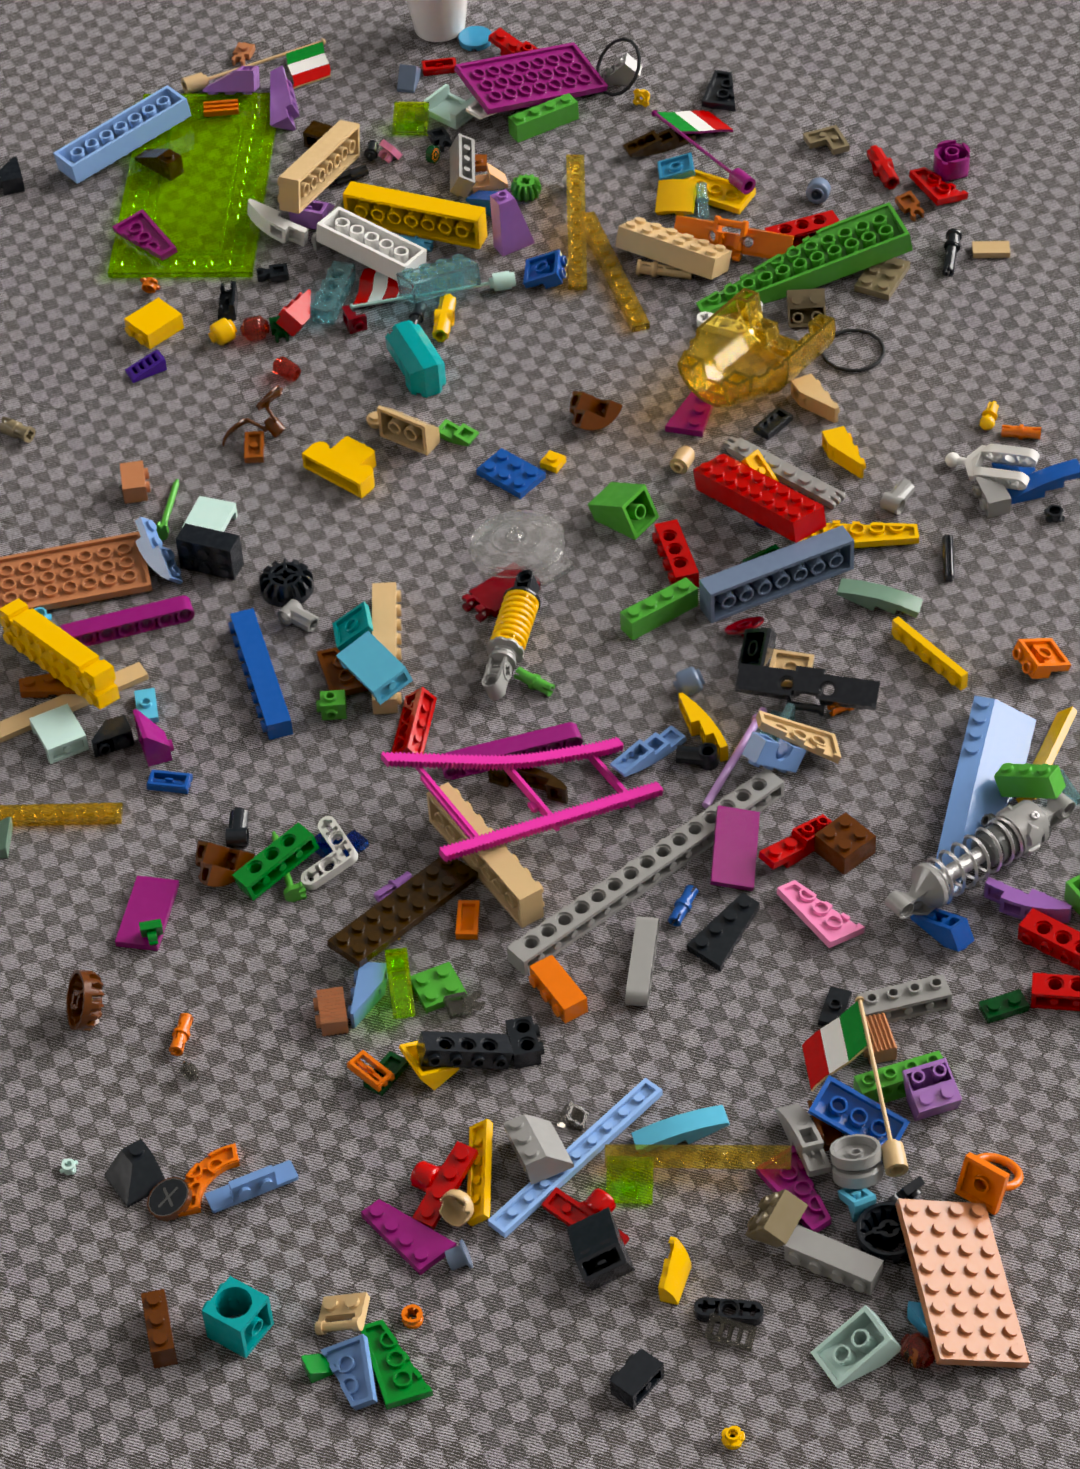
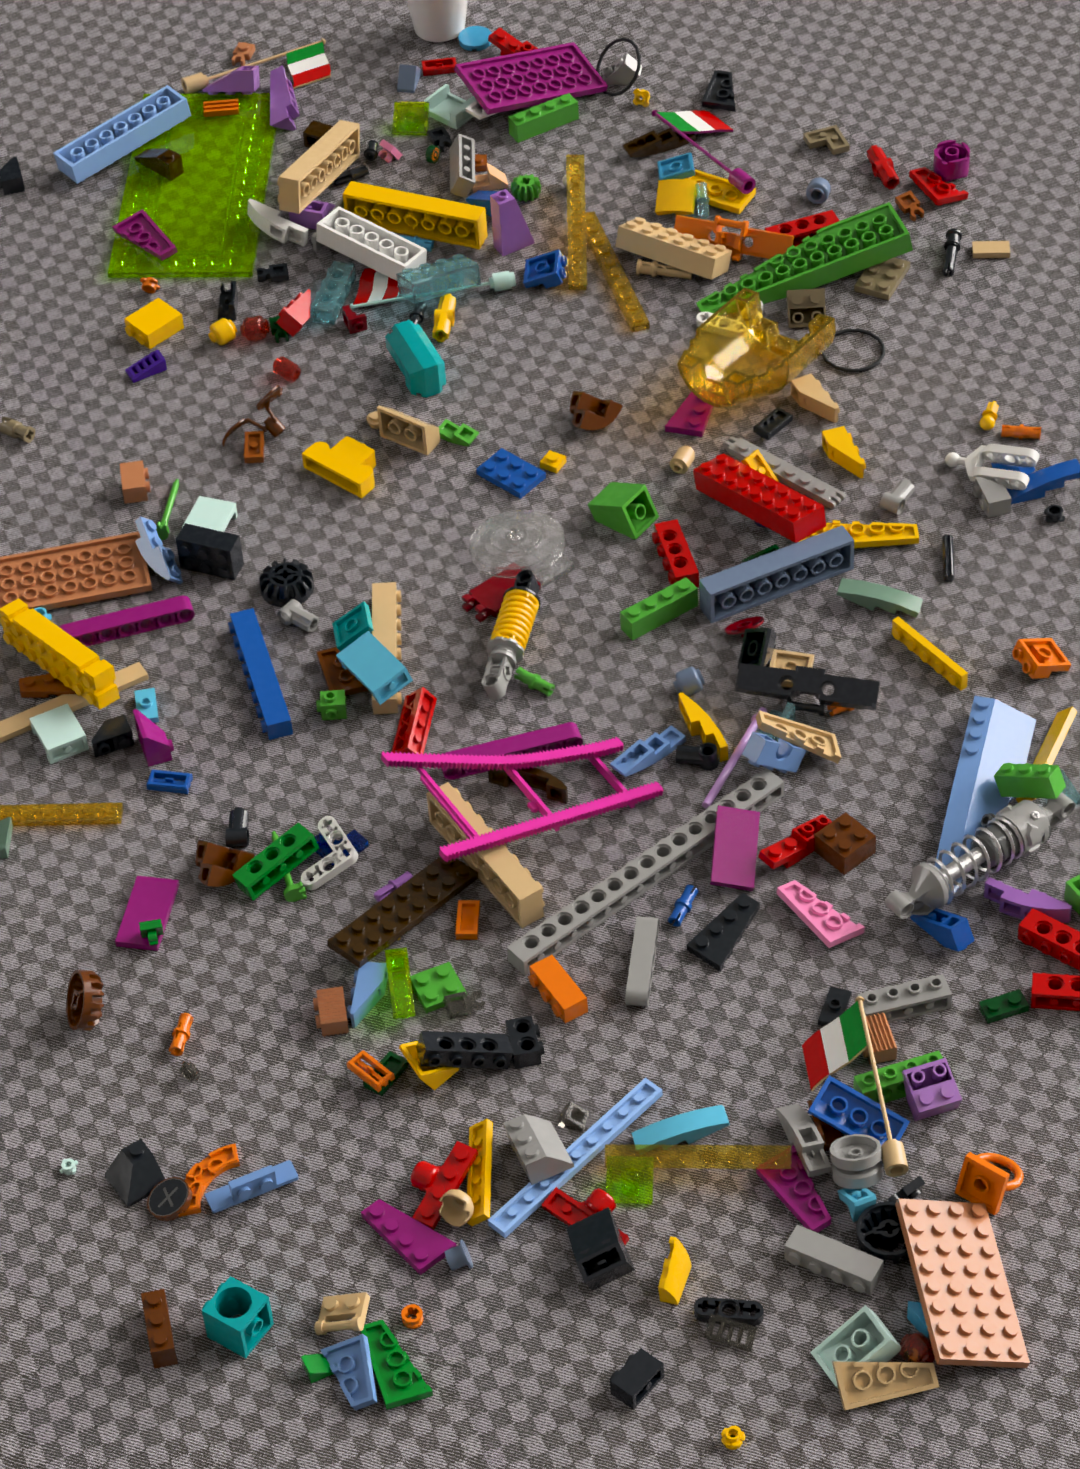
(776, 1218): dark tan slope -> none
(879, 1381): none -> tan wing

